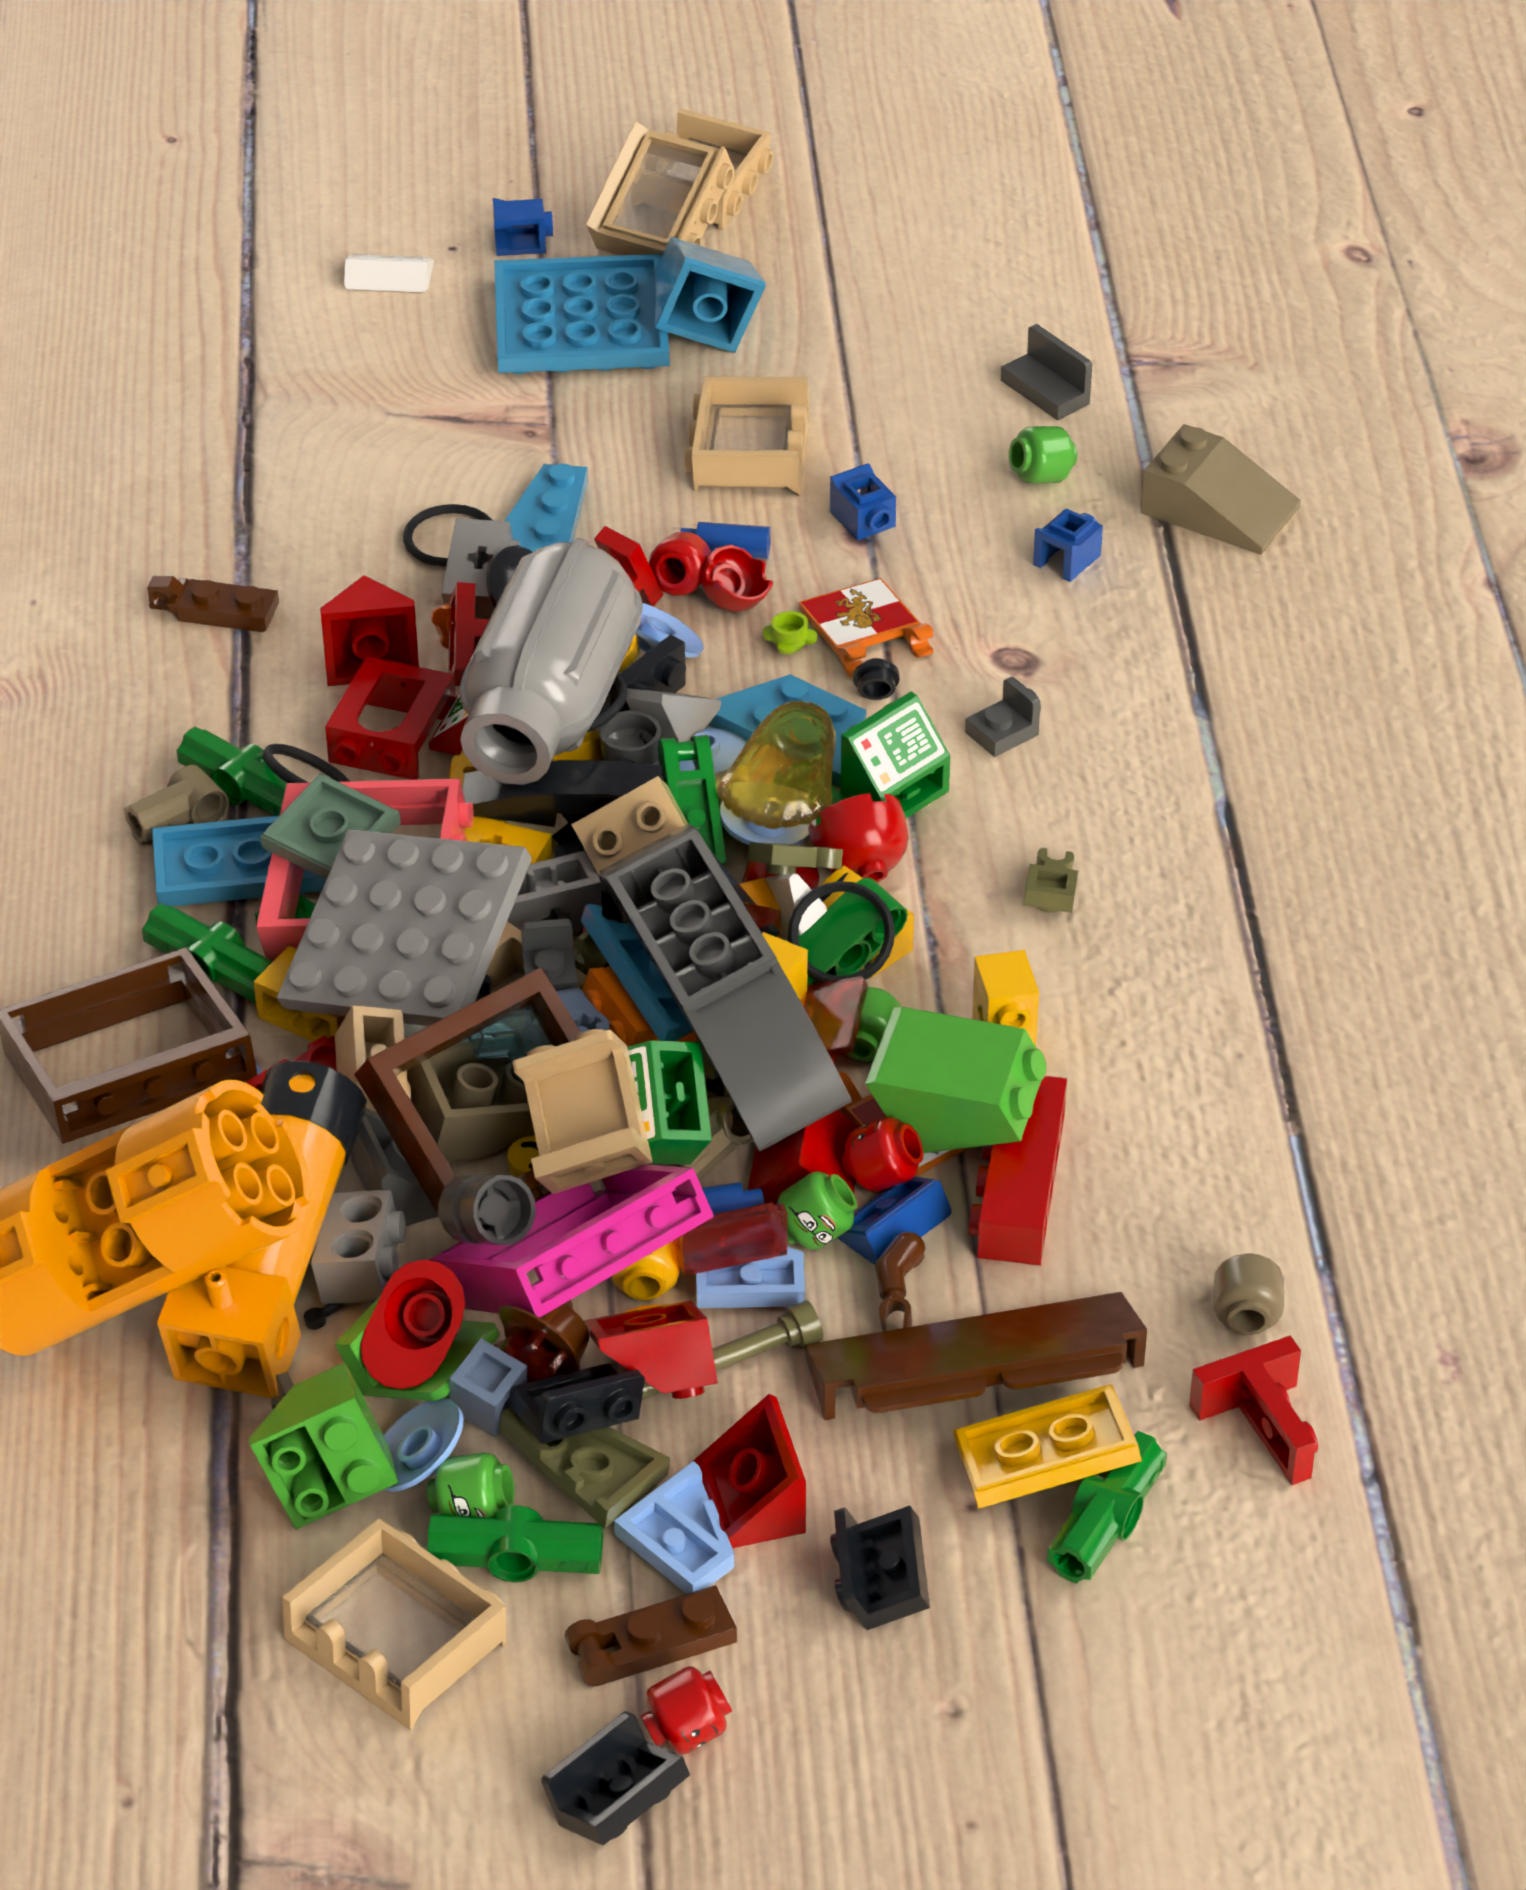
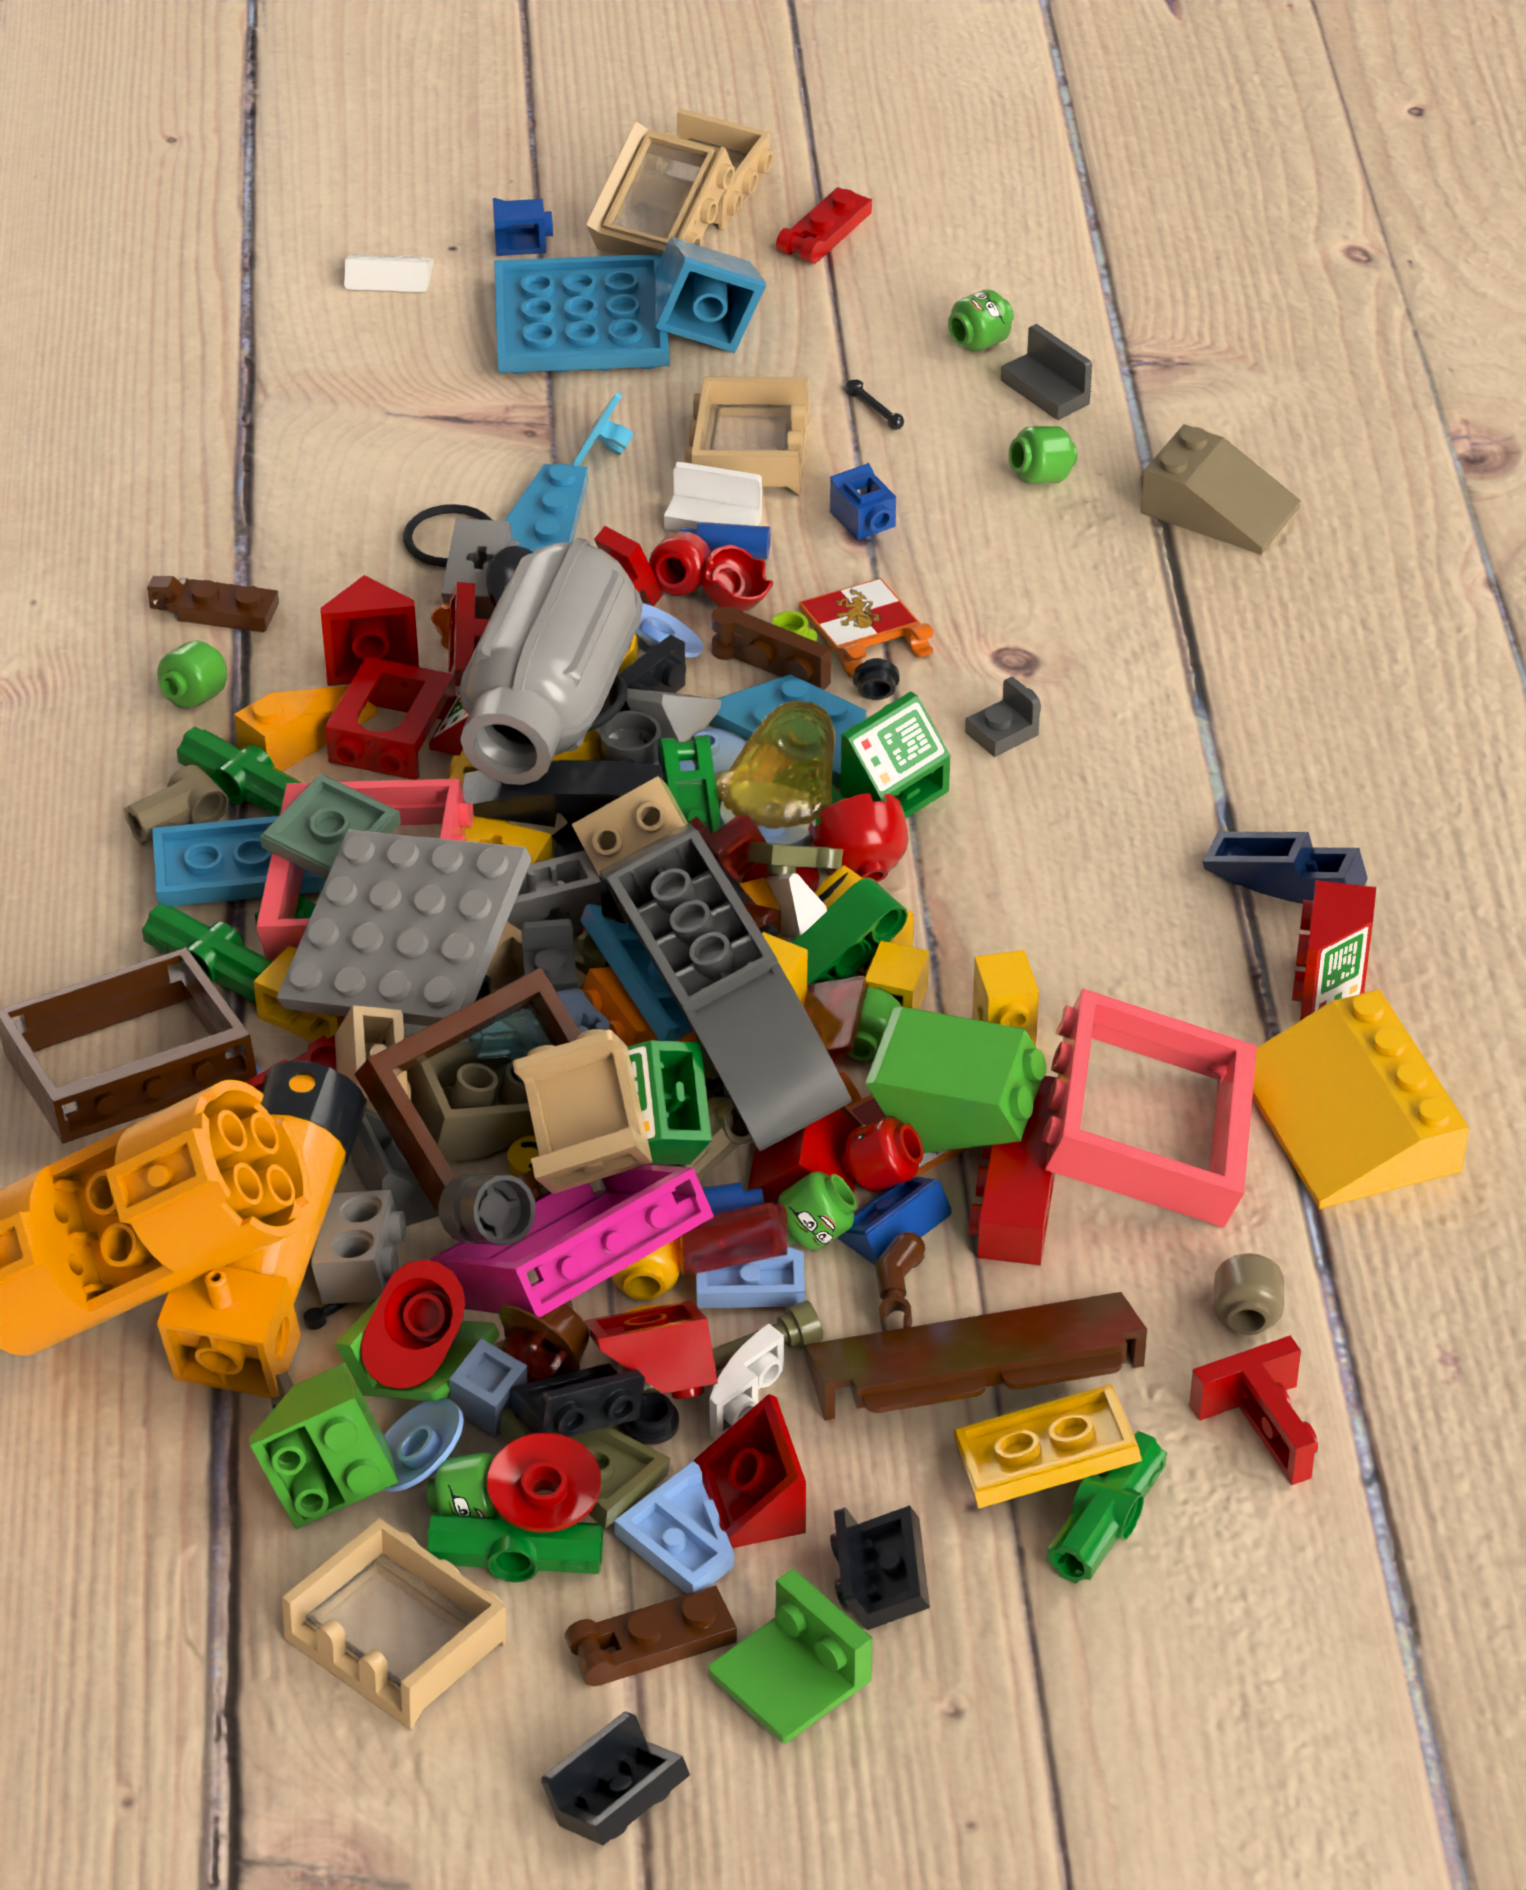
(192, 674): none -> bright green head
(291, 723): none -> light orange slope
(301, 755): black tyre -> none
(540, 1464): none -> red dish
(612, 435): none -> medium azure piece
(656, 1421): none -> black plate
(686, 1710): red head -> none
(713, 497): none -> white panel
(732, 842): none -> clear red panel
(751, 1367): none -> white slope
(769, 647): none -> reddish brown plate
(797, 1661): none -> bright green bracket
(825, 225): none -> red plate
(842, 886): black tyre -> none
(855, 388): none -> black hinge
(900, 972): none -> yellow brick
(980, 320): none -> bright green head
(1051, 883): olive plate -> none
(1076, 535): blue window -> none
(1130, 1170): none -> coral window
(1282, 863): none -> dark blue slope
(1337, 944): none -> red slope
(1357, 1103): none -> yellow slope

